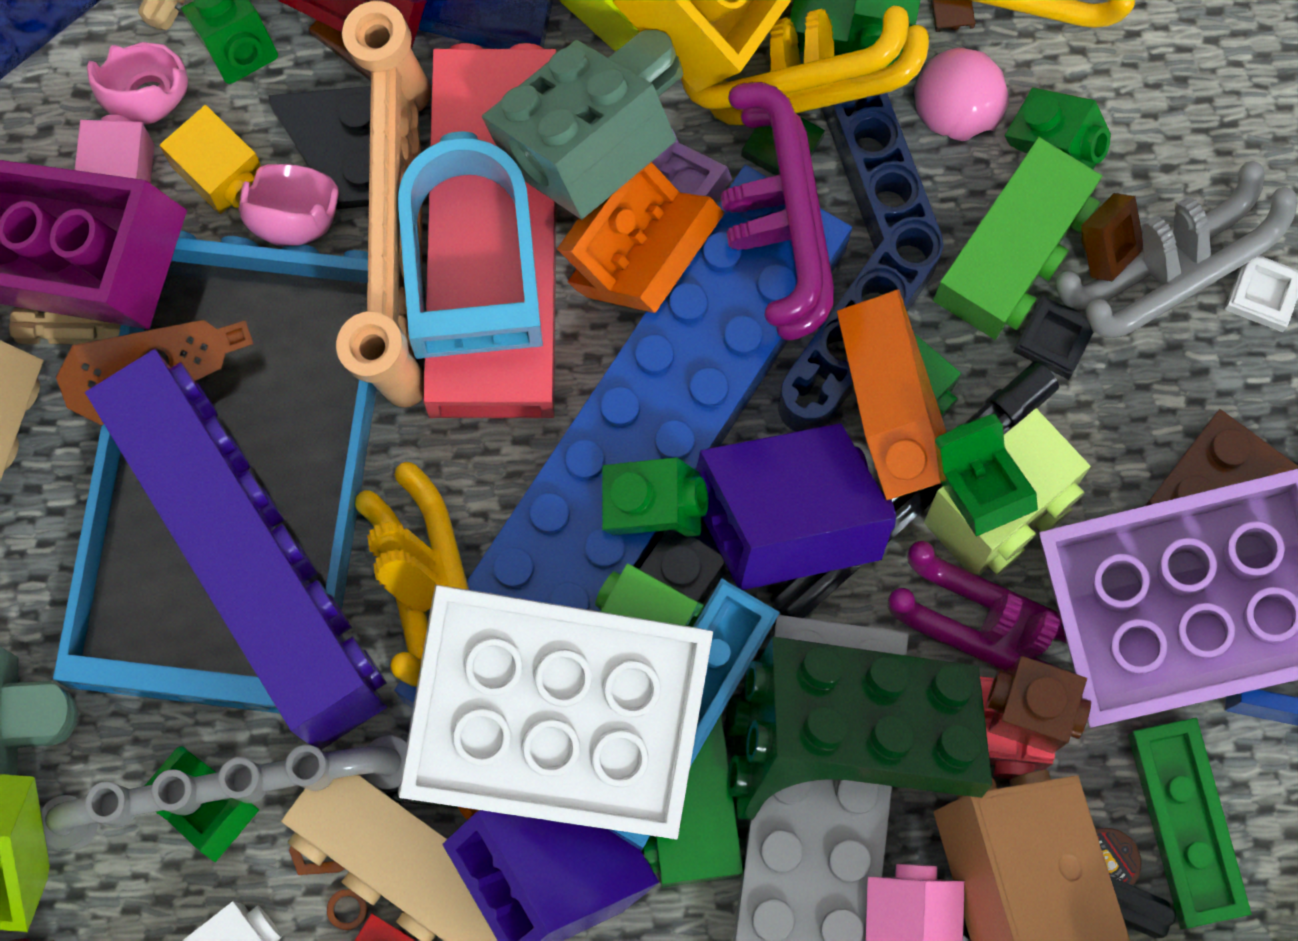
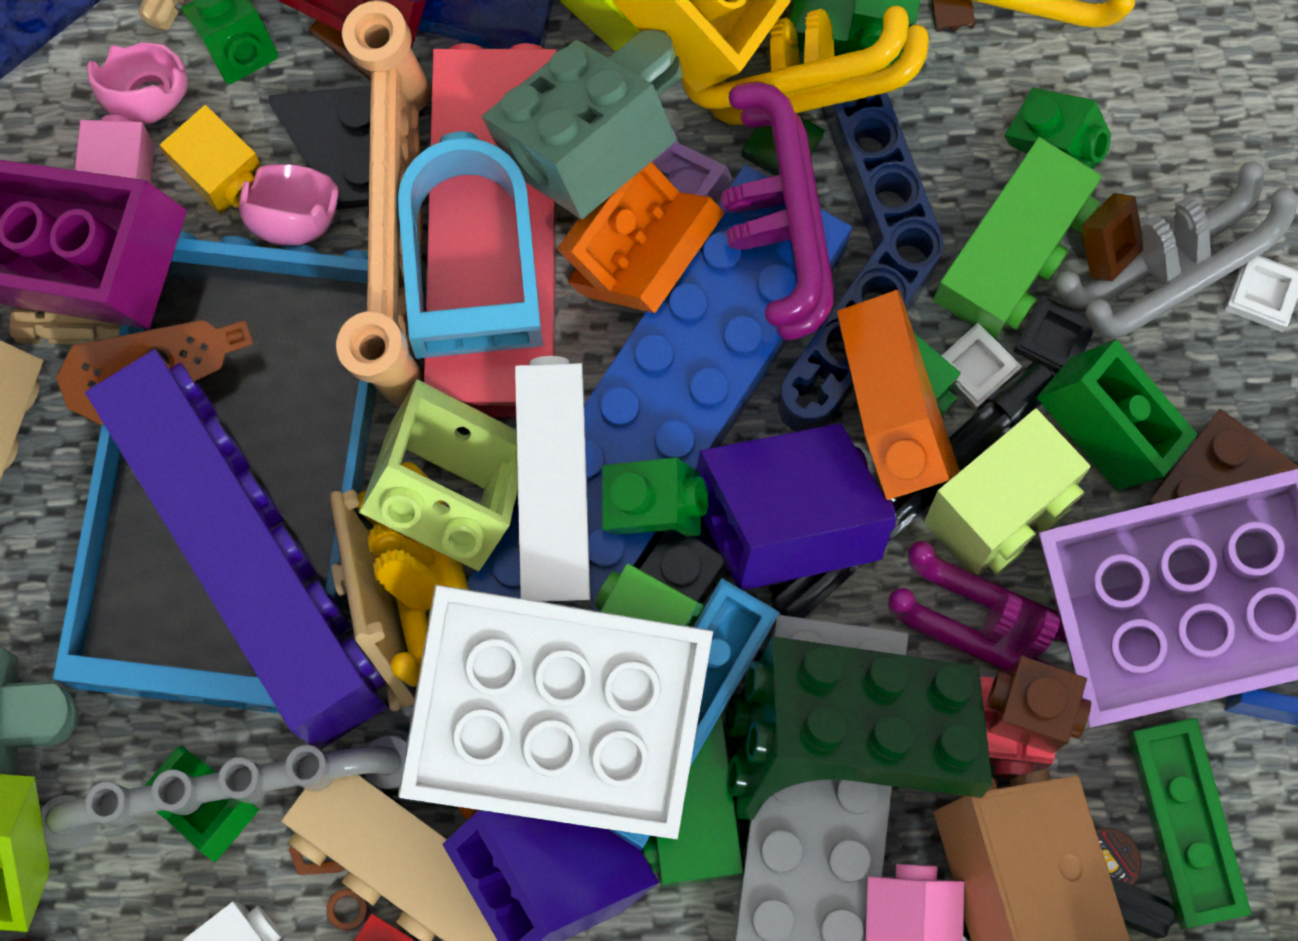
(371, 606): none -> tan door
(408, 500): none -> yellowish green window
(552, 482): none -> white brick
(961, 94): bright pink hair -> none
(982, 365): none -> white tile
(983, 475): green bracket -> none
(1117, 415): none -> green brick

